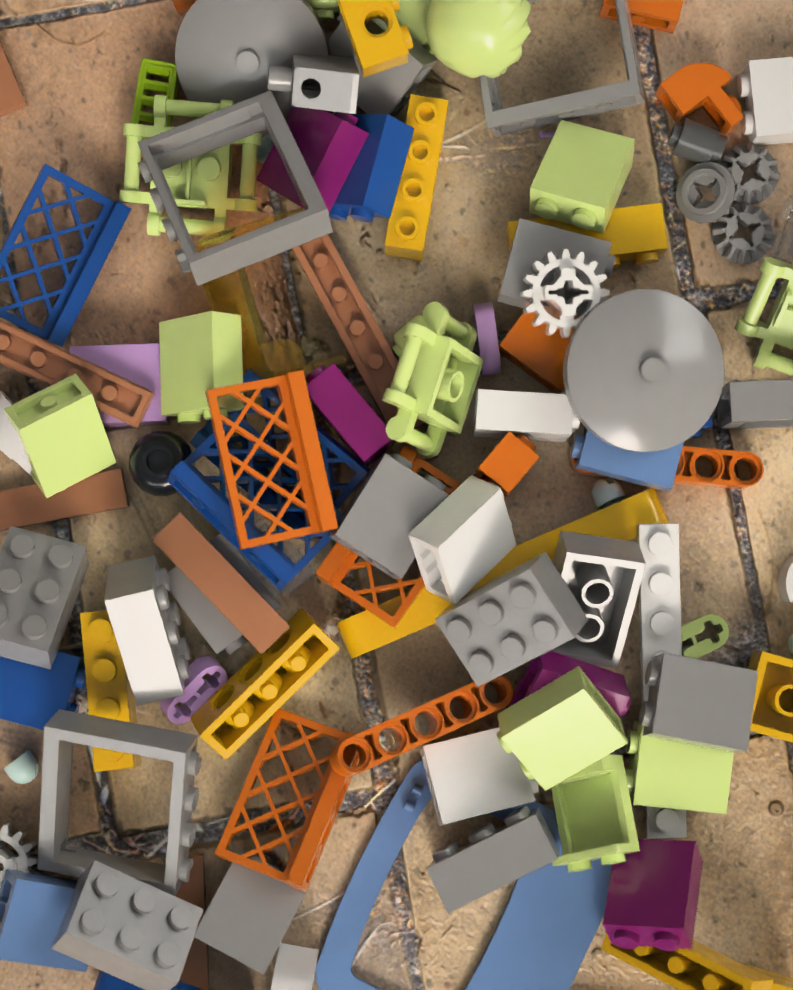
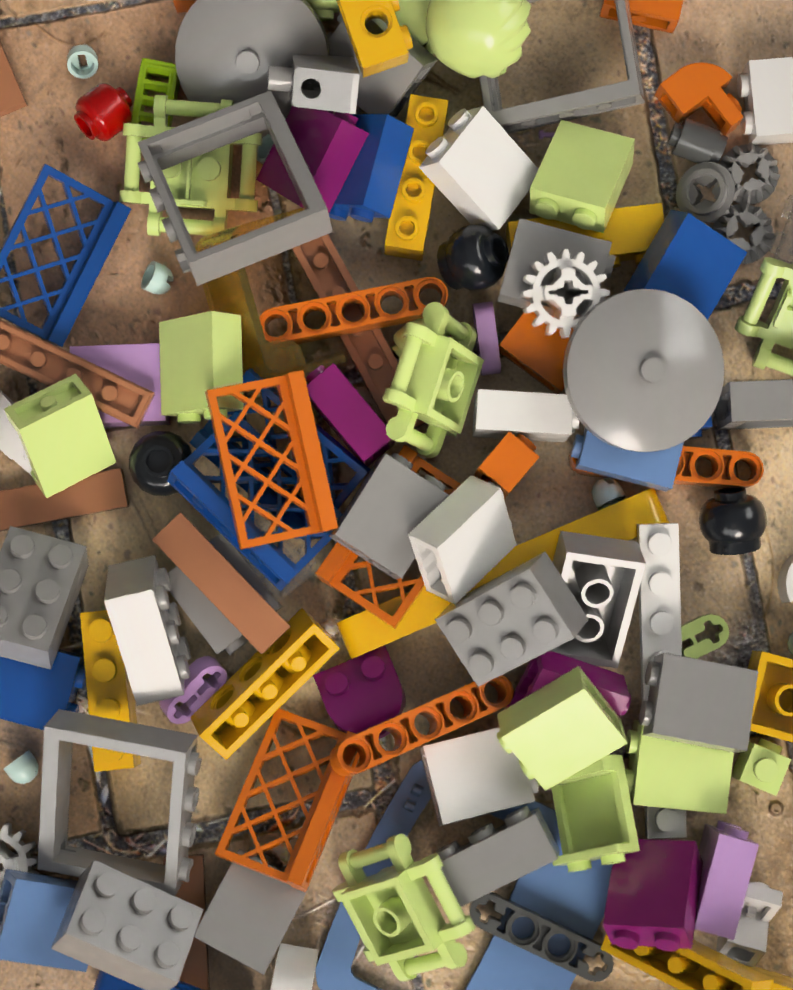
(74, 65): none -> light aqua hinge
(103, 112): none -> red head
(156, 278): none -> light aqua hinge
(334, 306): none -> orange beam
(362, 692): none -> magenta slope
(398, 912): none -> yellowish green brick
(472, 258): none -> black piece
(479, 168): none -> white brick
(538, 941): none -> dark grey beam
(688, 262): none -> blue brick
(725, 877): none -> lavender brick
(733, 522): none -> black piece
(752, 930): none -> white brick
(762, 766): none -> yellowish green brick

